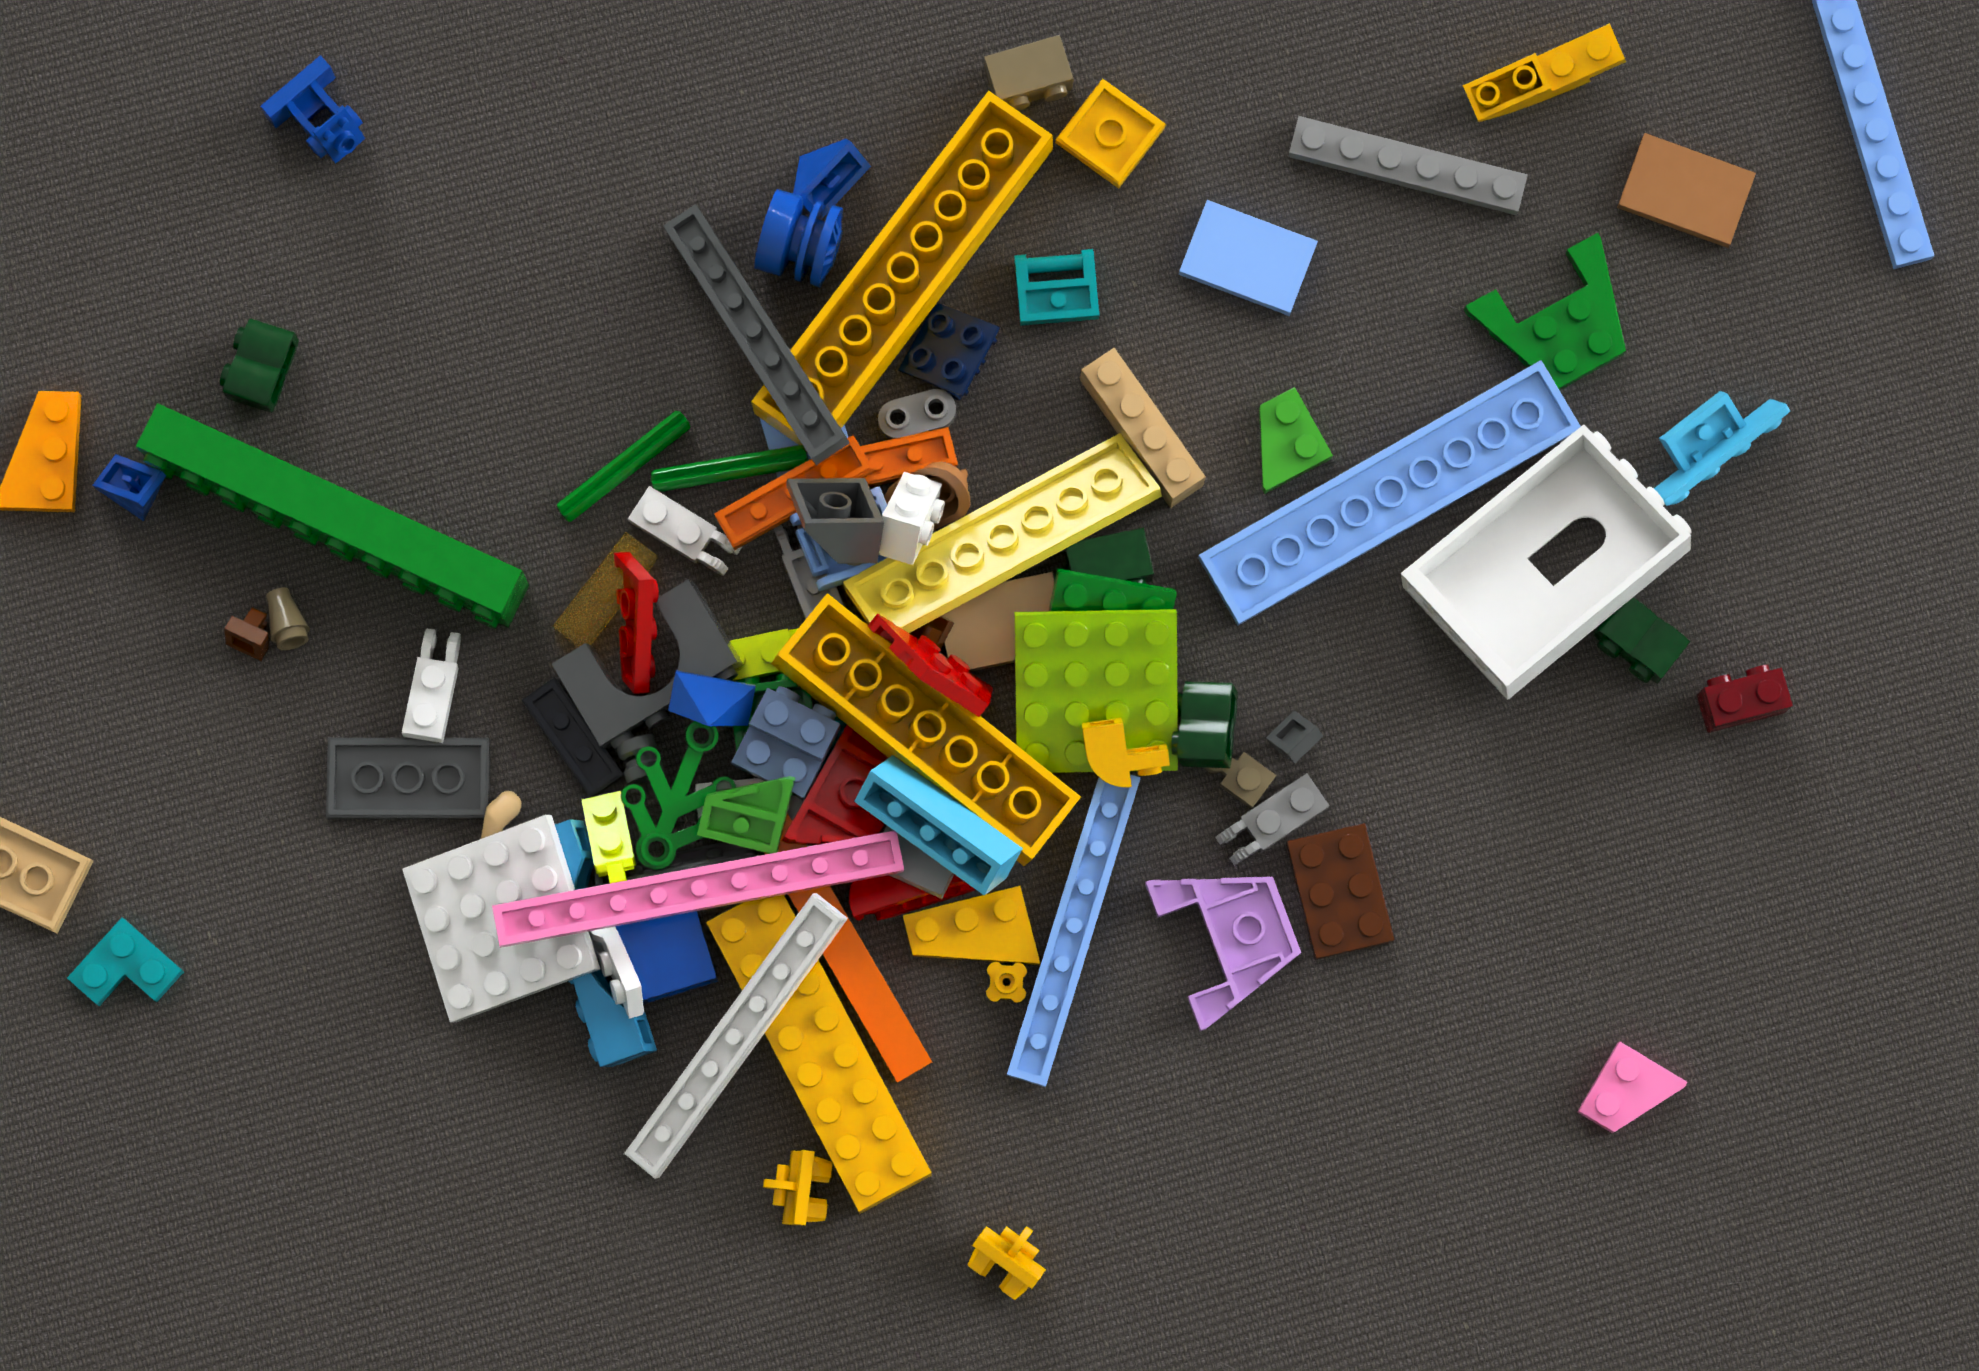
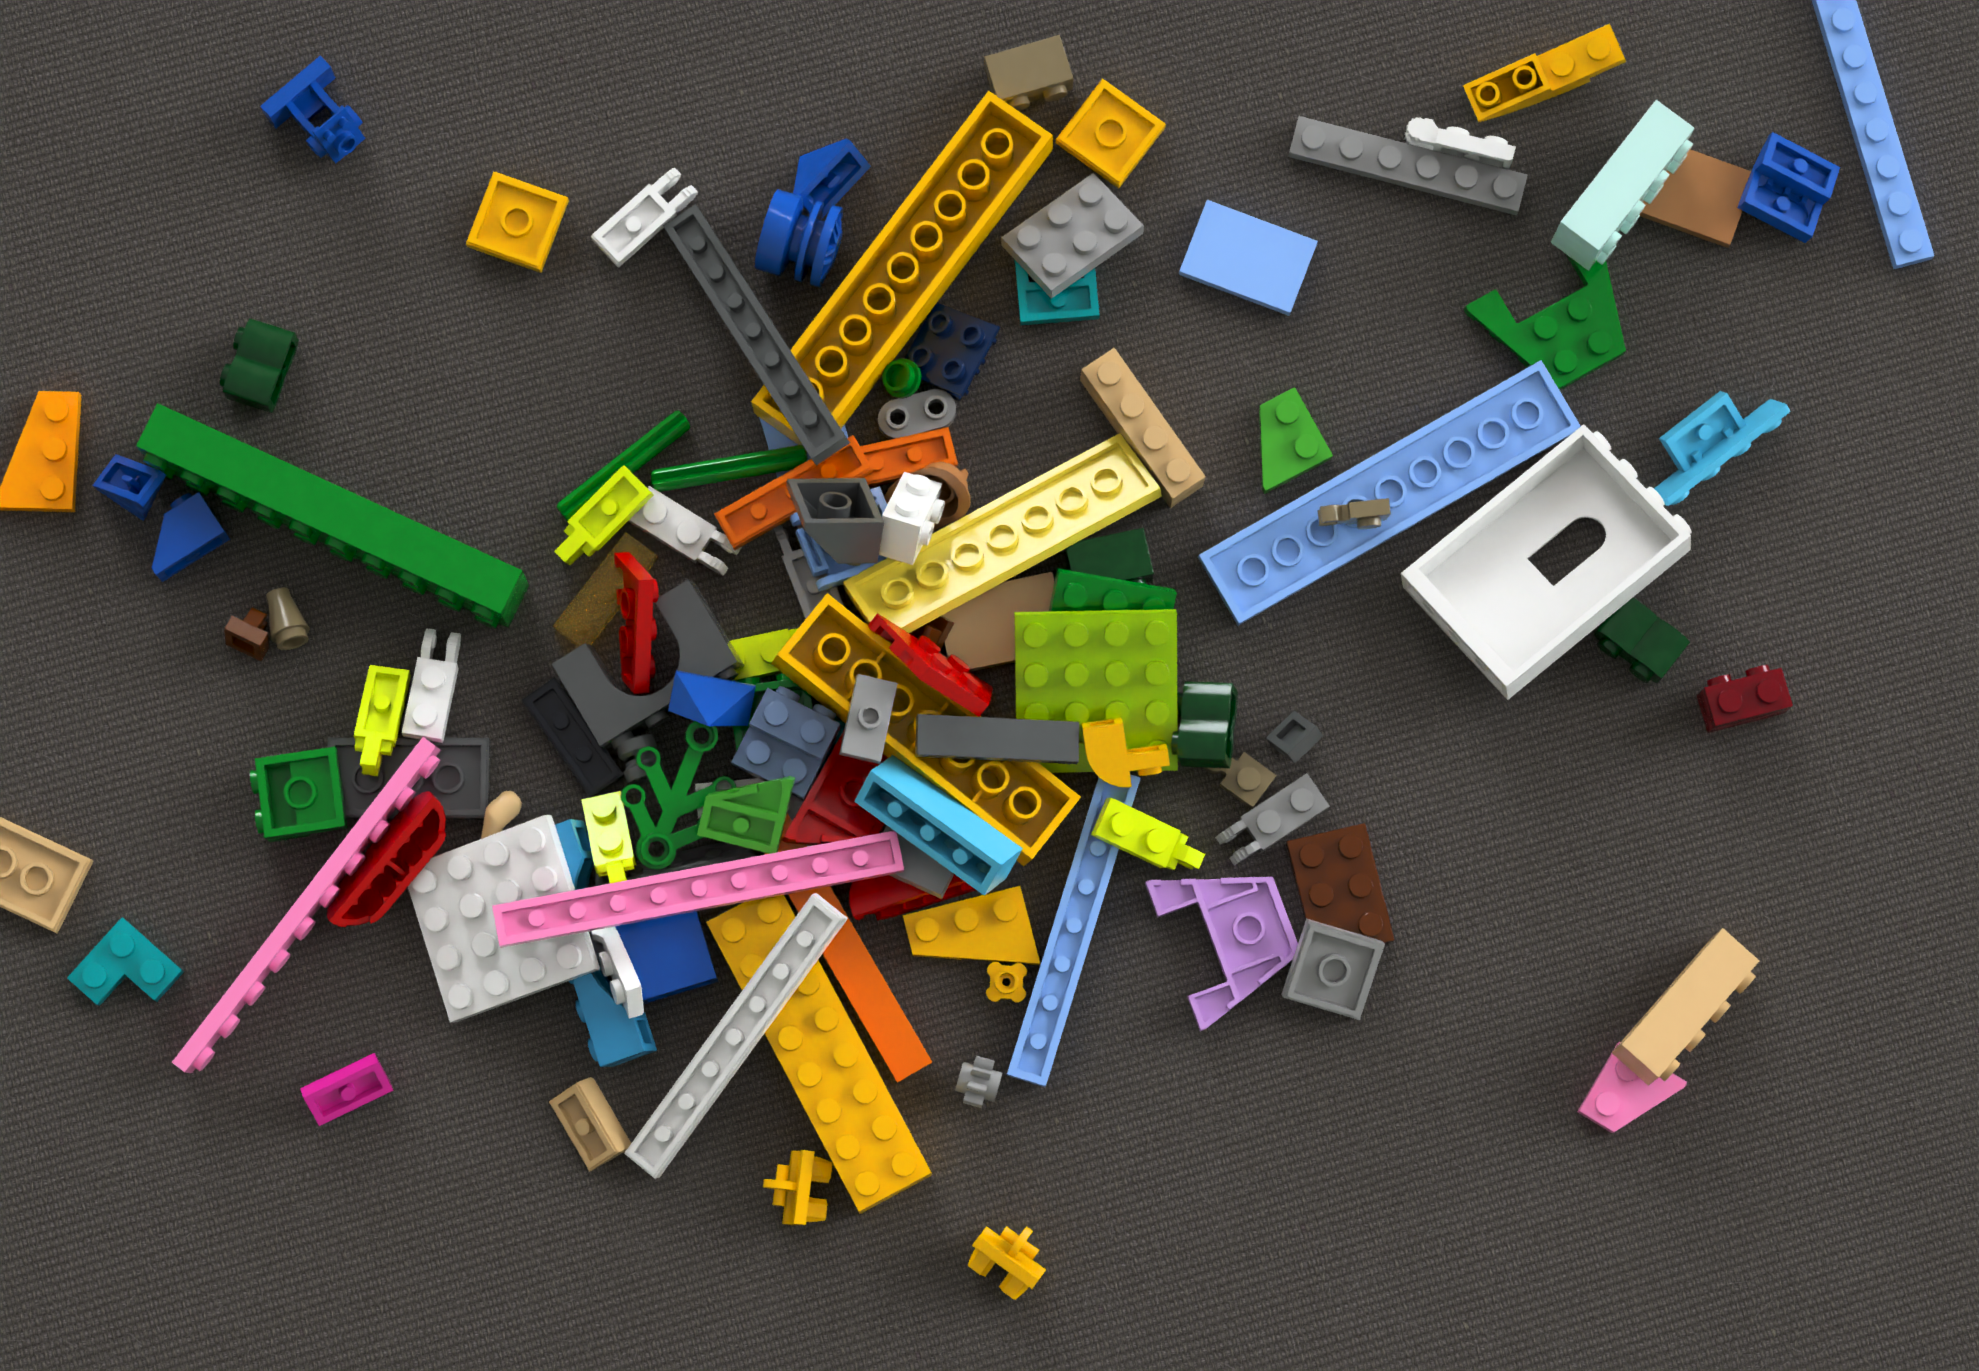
(186, 535): none -> blue slope
(298, 794): none -> green plate
(299, 920): none -> bright pink plate
(346, 1089): none -> dark pink plate
(380, 715): none -> neon yellow hinge
(391, 863): none -> red brick
(517, 222): none -> yellow plate
(590, 1123): none -> tan slope
(603, 515): none -> neon yellow hinge
(641, 218): none -> white hinge
(868, 718): none -> light grey plate
(901, 378): none -> green plate
(978, 1081): none -> light grey gear
(997, 739): none -> dark grey tile
(1072, 235): none -> light grey plate
(1144, 837): none -> neon yellow hinge
(1333, 969): none -> light grey tile
(1365, 513): none -> dark tan plate
(1459, 143): none -> white hinge
(1618, 190): none -> light aqua brick
(1685, 1008): none -> tan brick
(1788, 187): none -> blue slope

